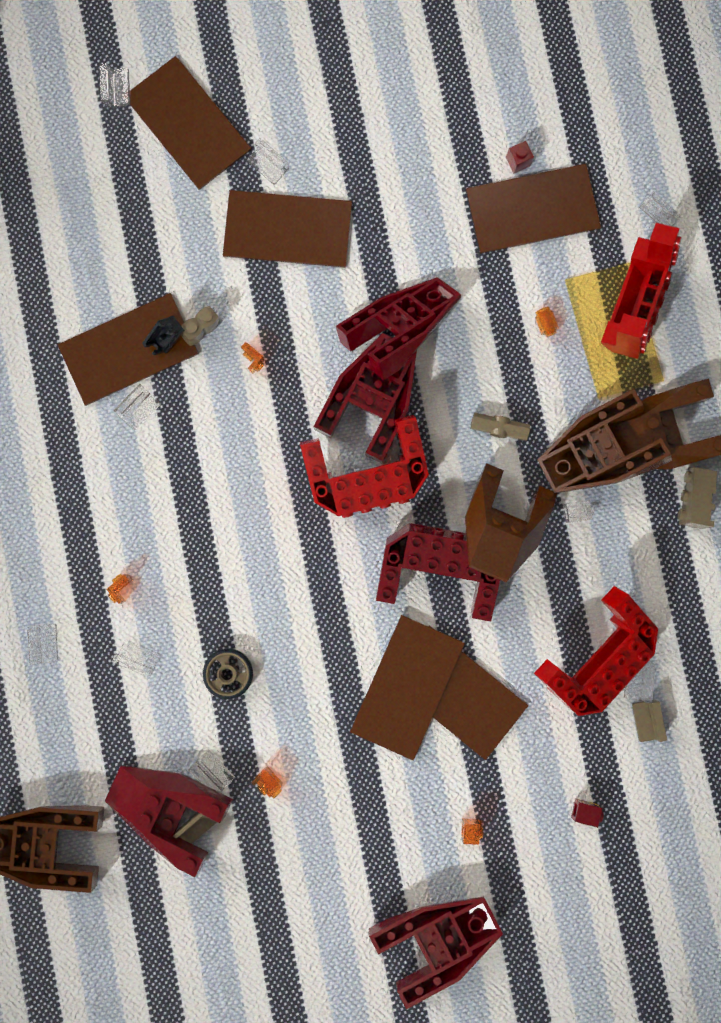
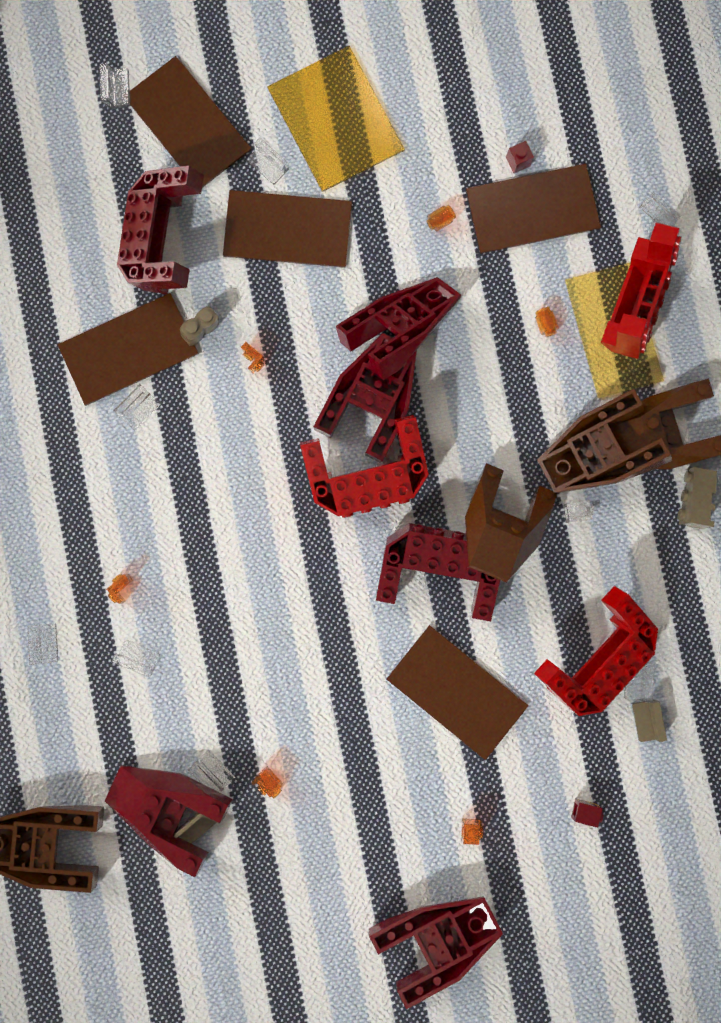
(146, 228): none -> dark red wedge
(164, 335): black hinge -> none
(244, 678): dark tan wheel -> none
(335, 118): none -> clear yellow piece
(407, 687): reddish brown piece -> none
(440, 218): none -> clear orange brick
(500, 426): dark tan piece -> none

